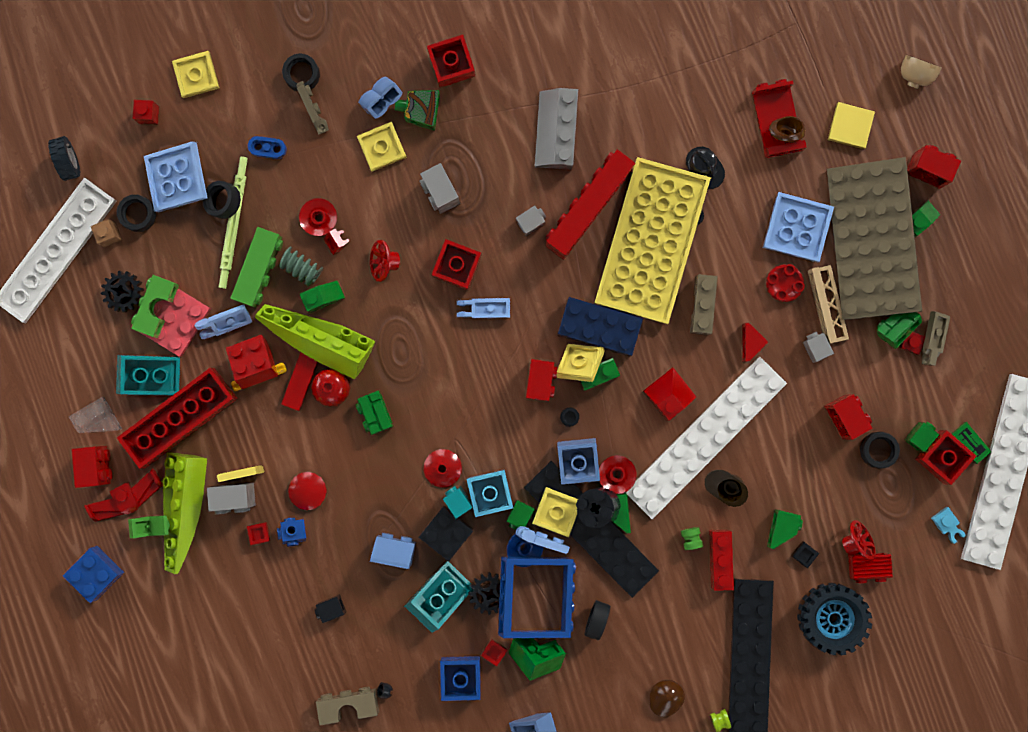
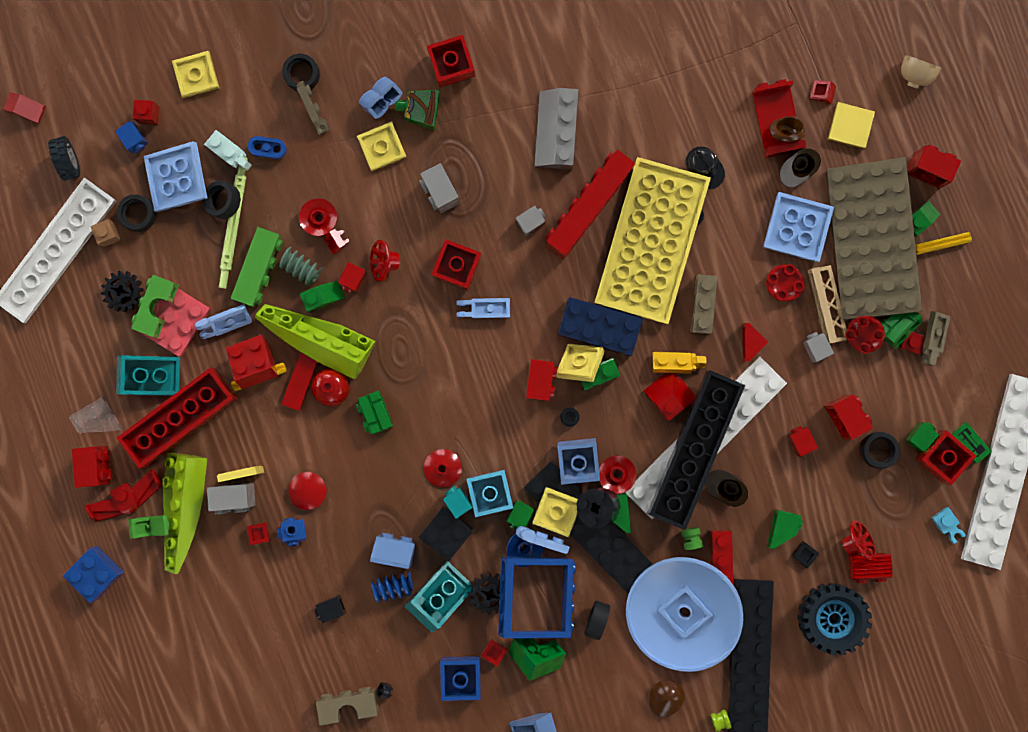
(24, 107): none -> red slope
(132, 137): none -> blue brick
(227, 150): none -> light aqua hinge
(352, 278): none -> red brick
(393, 587): none -> blue piece
(677, 362): none -> yellow hinge
(681, 640): none -> light blue dish
(696, 449): none -> black brick
(799, 167): none -> dark brown piece
(802, 440): none -> red brick
(823, 91): none -> red slope
(865, 334): none -> red dish
(943, 243): none -> yellow axle

